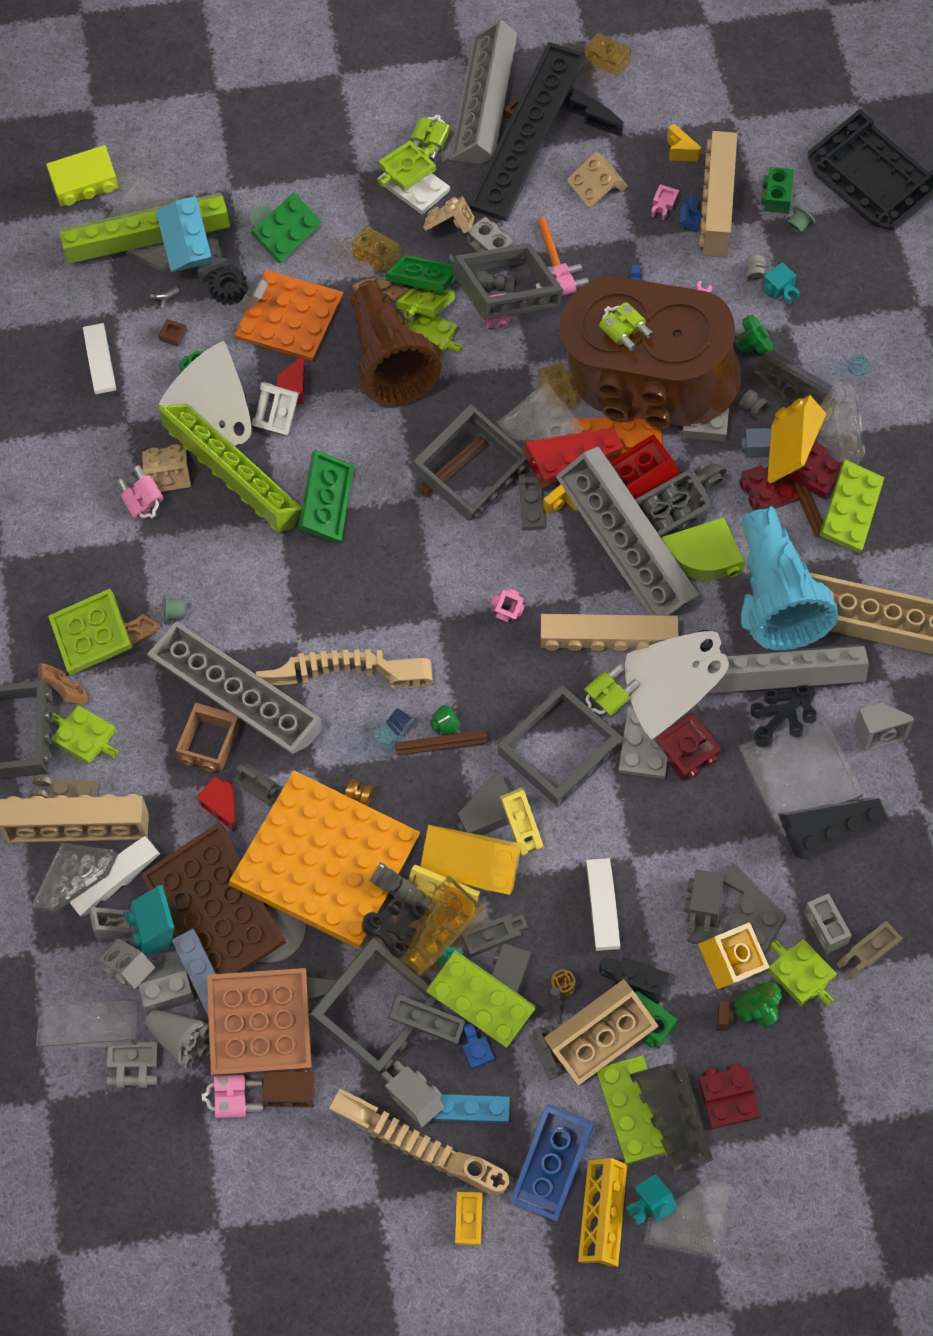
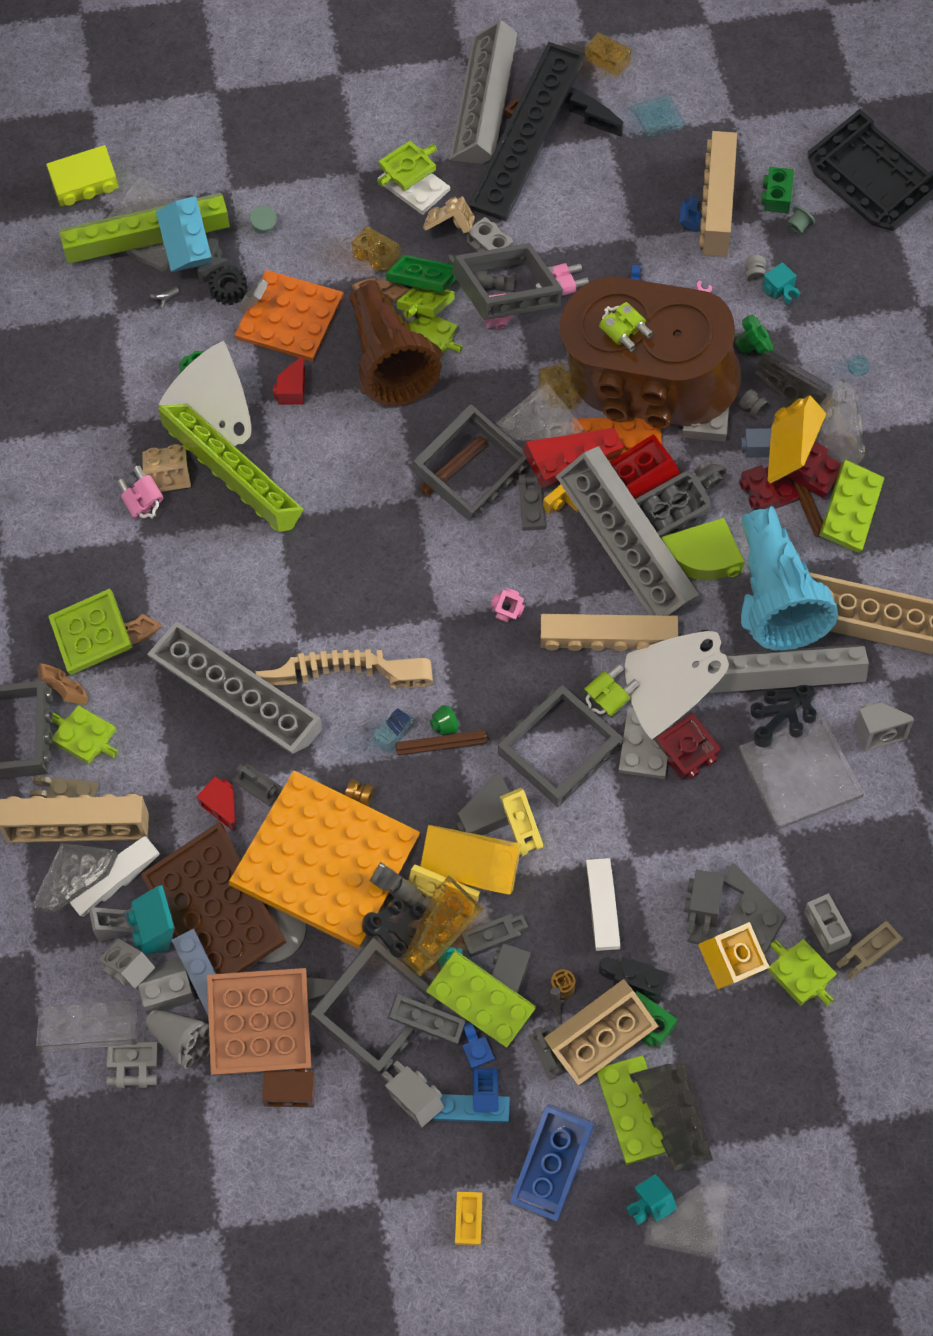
(99, 358): white slope -> none
(172, 332): reddish brown plate -> none
(172, 609): sand green piece -> none
(211, 716): medium nougat window -> none
(230, 1096): bright pink piece -> none
(281, 411): white plate -> none
(286, 227): green plate -> none
(326, 497): green plate -> none
(428, 132): lime piece -> none
(443, 1159): tan piece -> none
(485, 1090): none -> blue slope
(548, 241): orange bar -> none
(595, 179): tan bracket -> none
(607, 1210): yellow fence -> none
(658, 115): none -> clear light blue plate
(664, 199): bright pink plate -> none
(682, 146): yellow slope -> none
(724, 1016): reddish brown plate -> none
(728, 1096): dark red plate -> none
(759, 1004): green plant -> none
(827, 825): black wedge -> none

